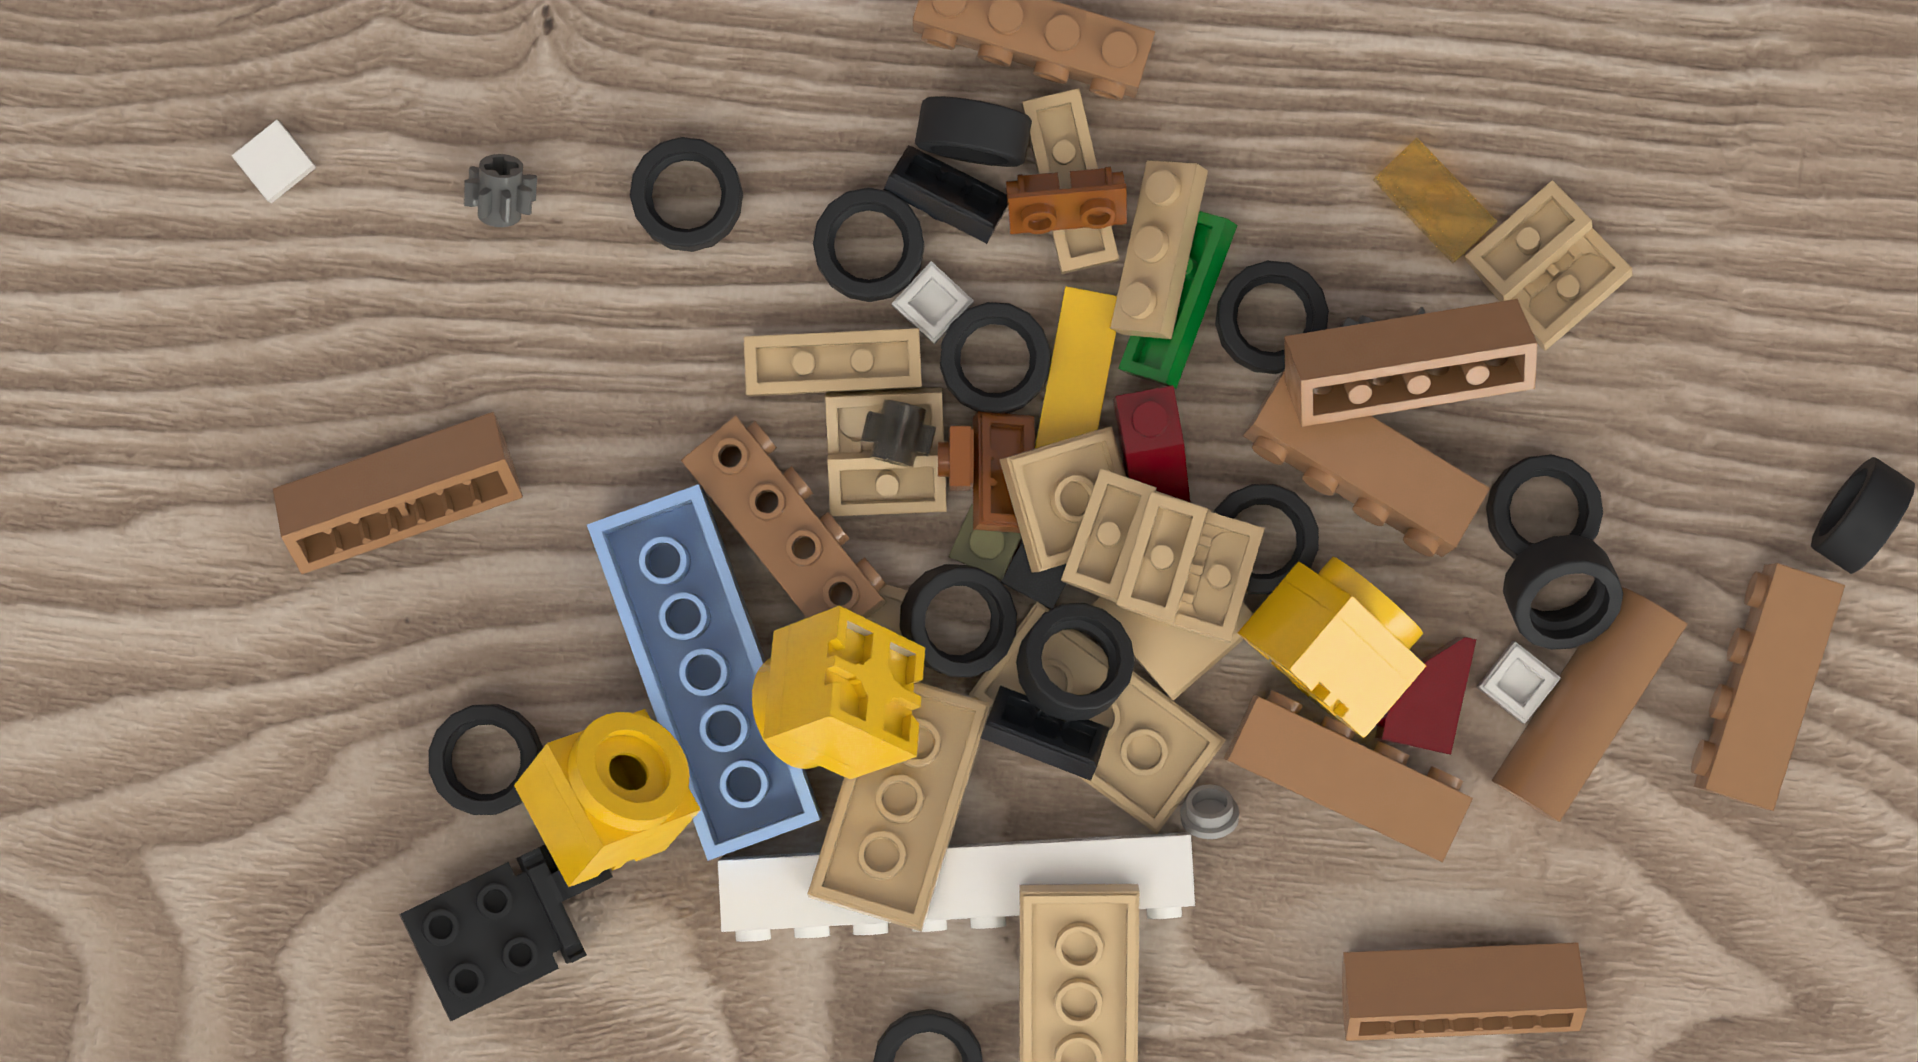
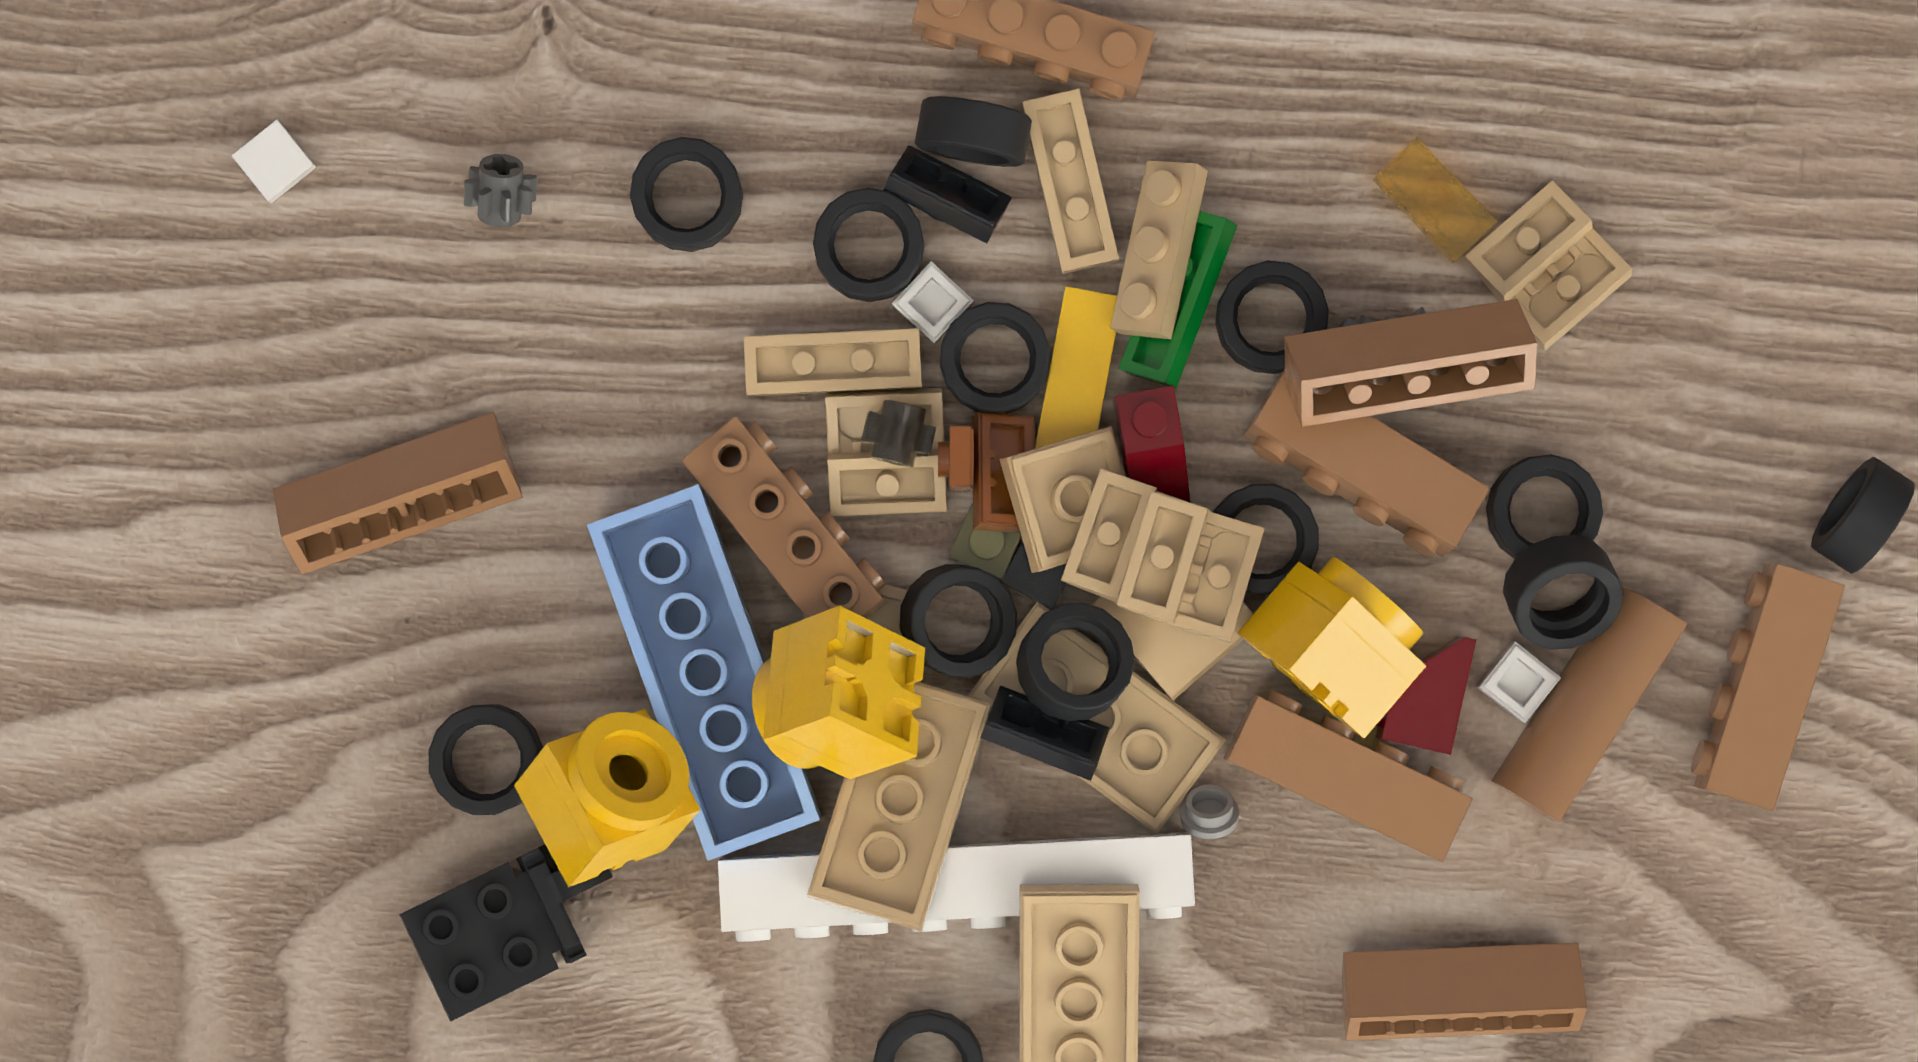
(1092, 202): dark orange hinge -> none

